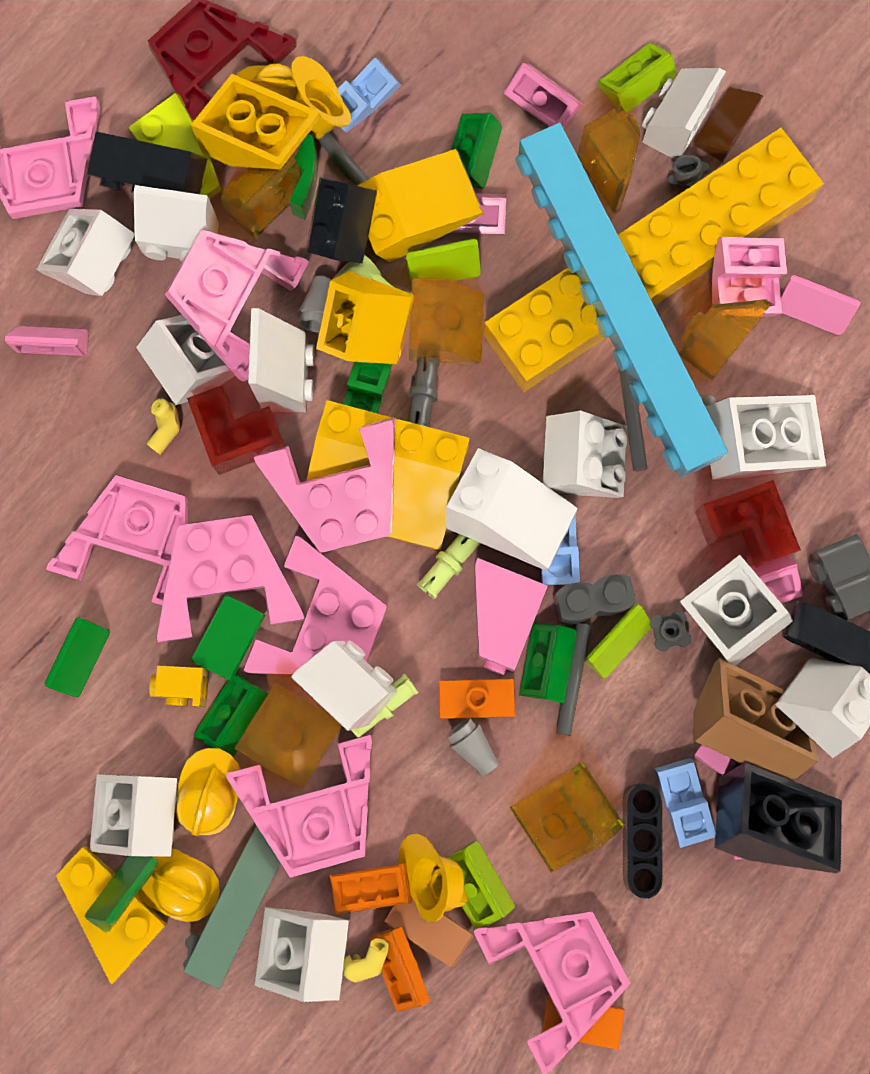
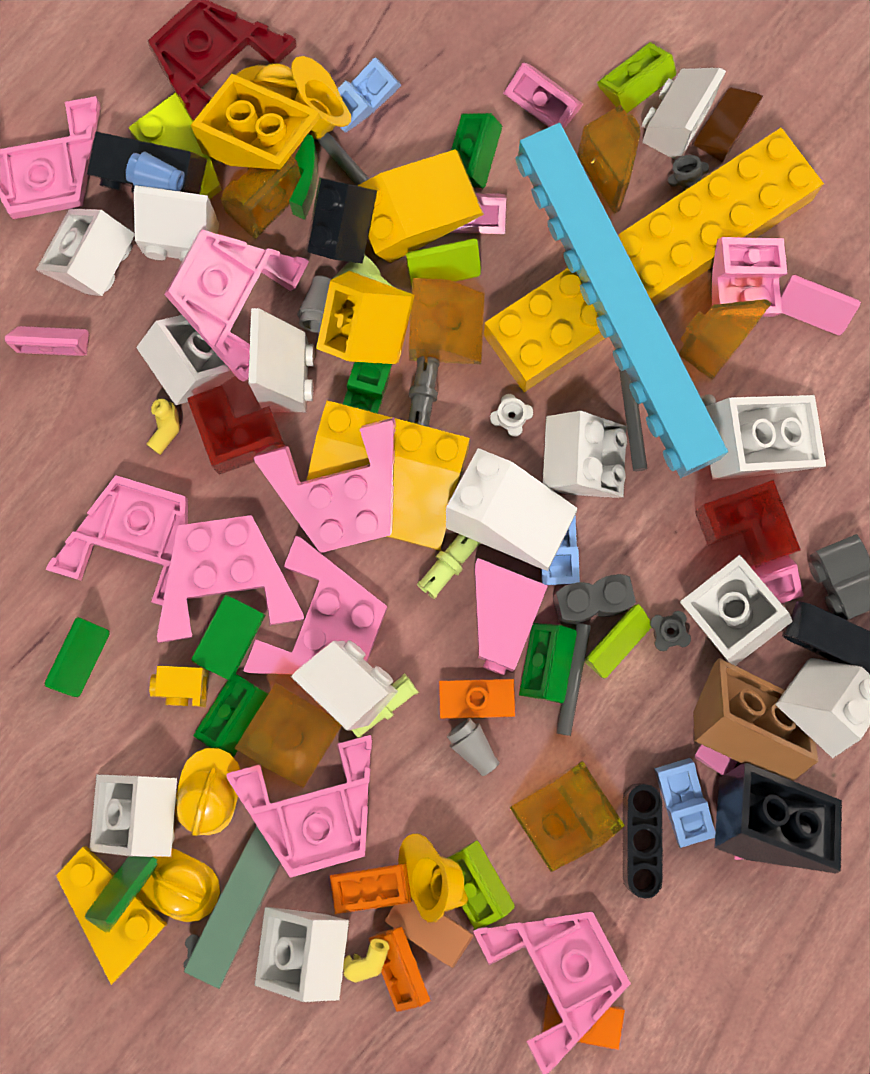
(152, 172): none -> medium blue cone
(511, 404): none -> white plate

